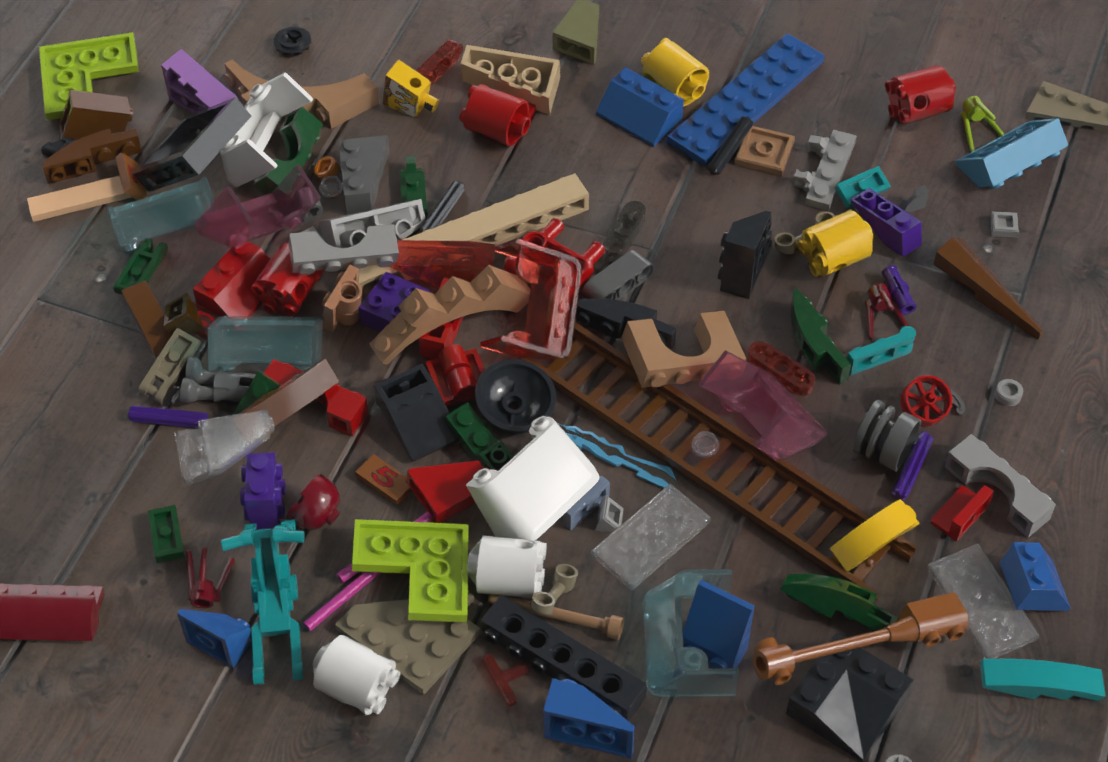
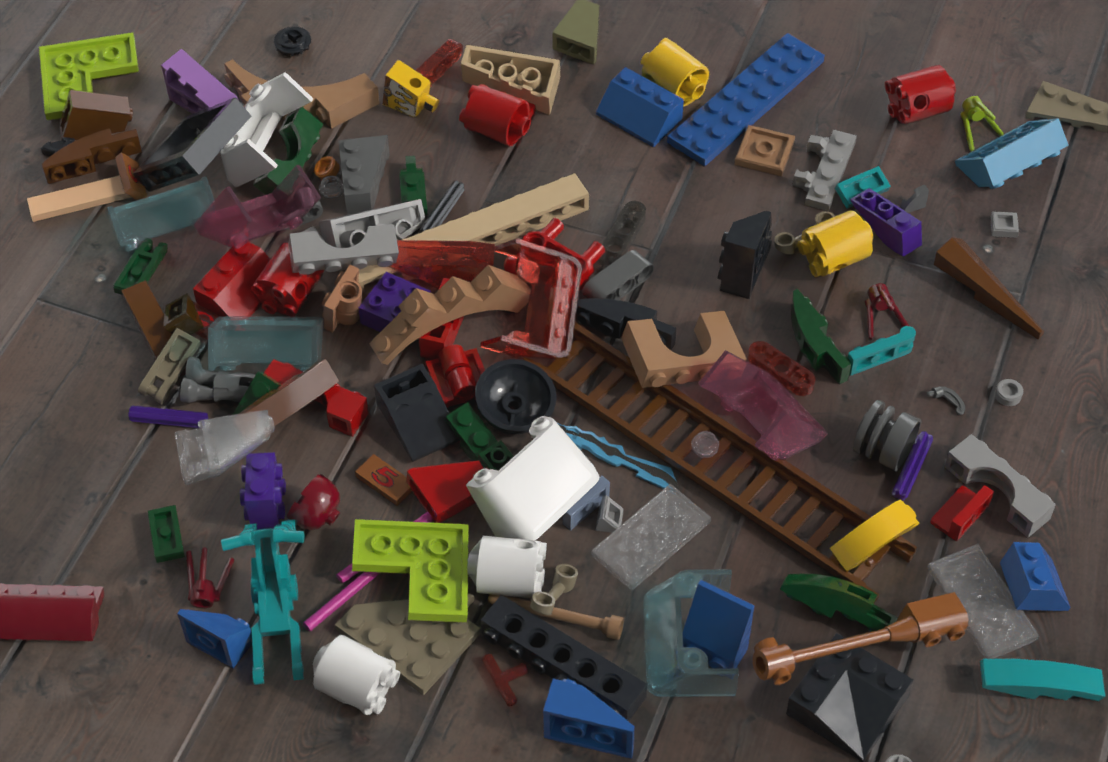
(730, 145): black axle -> none
(898, 289): dark purple pin -> none
(927, 399): red wheel -> none

